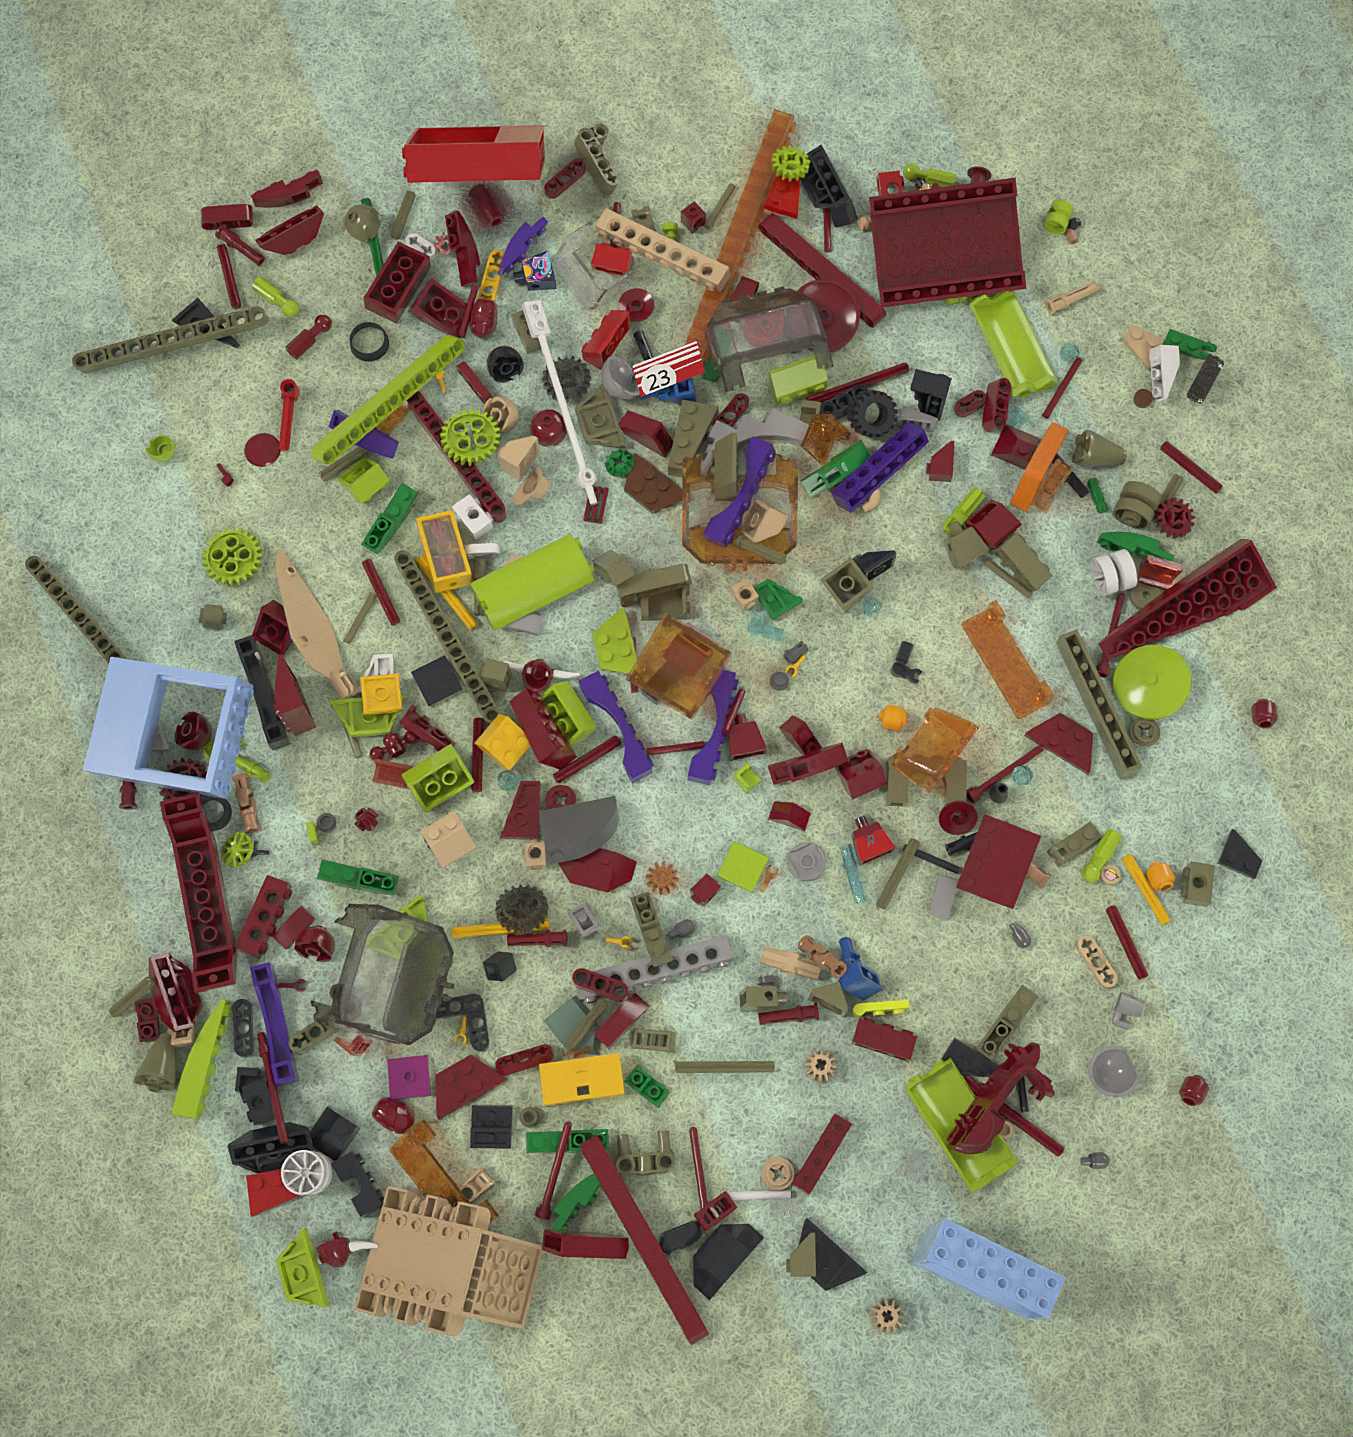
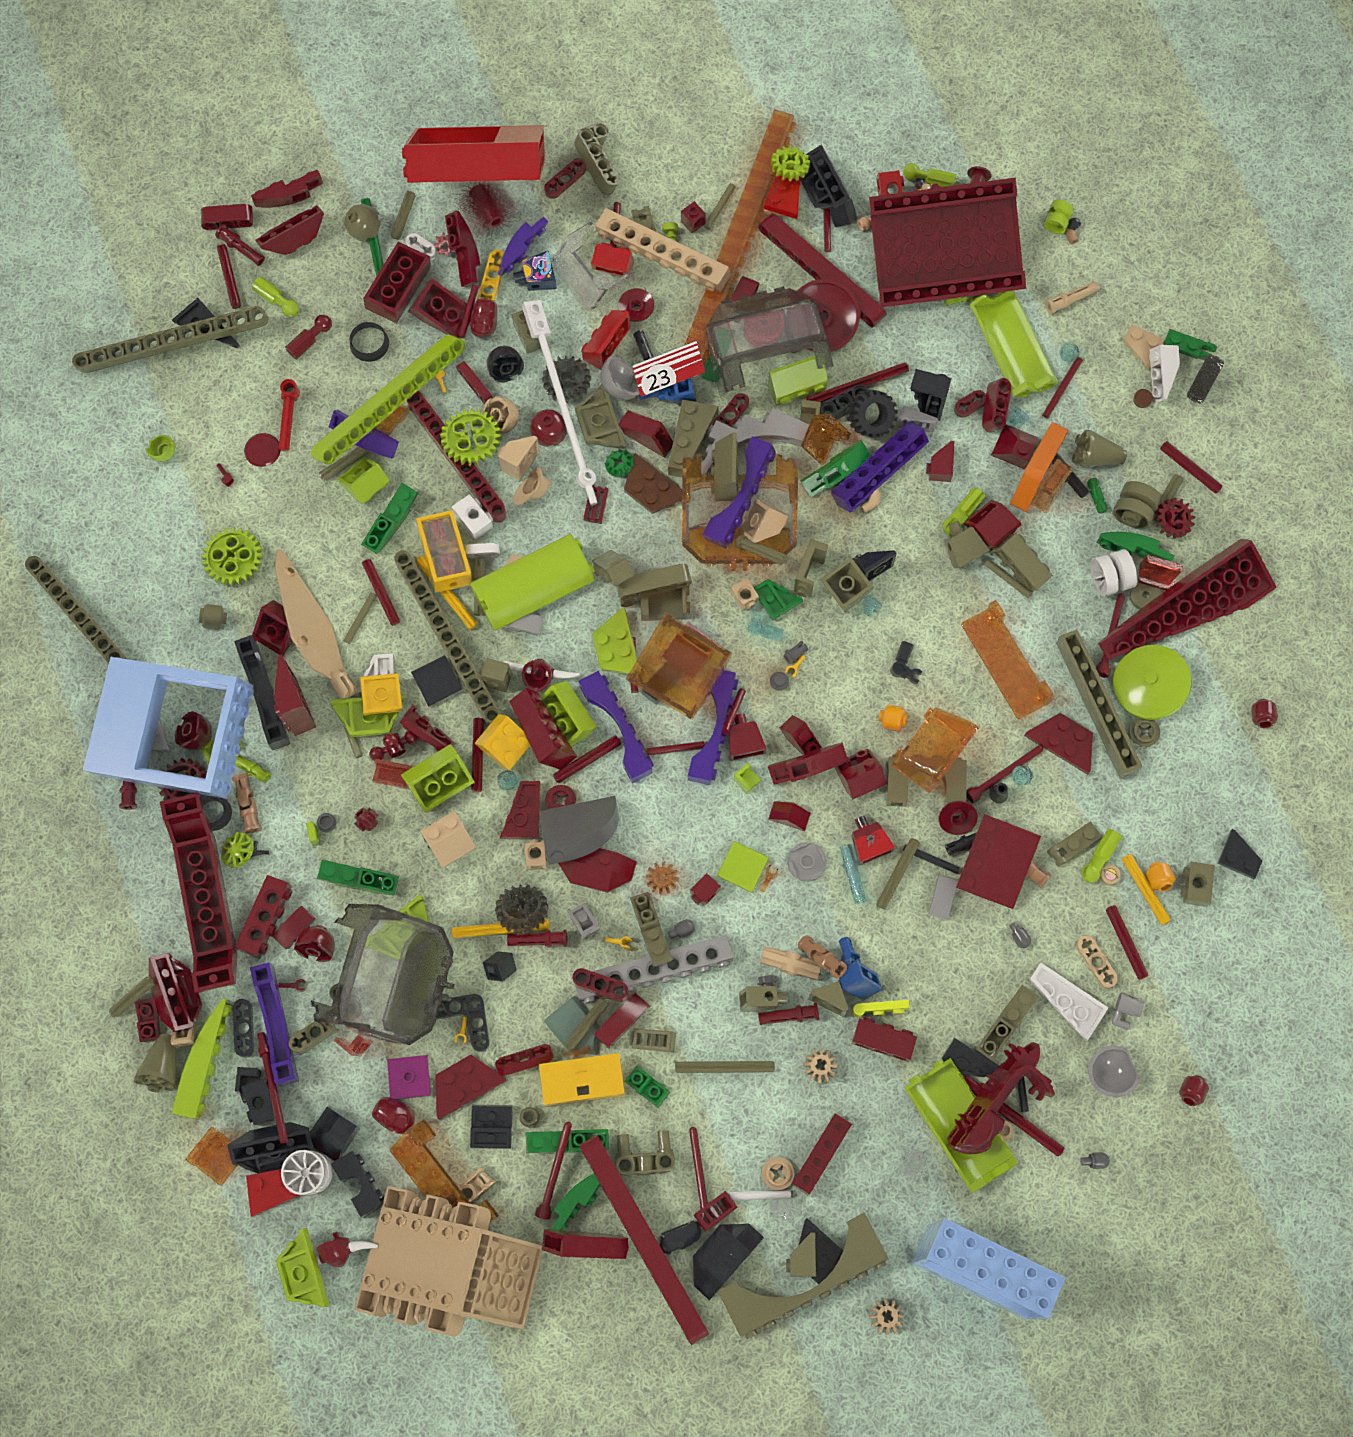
(212, 1156): none -> clear orange bracket
(754, 1311): none -> olive arch
(816, 552): none -> olive panel
(1071, 1002): none -> white wing

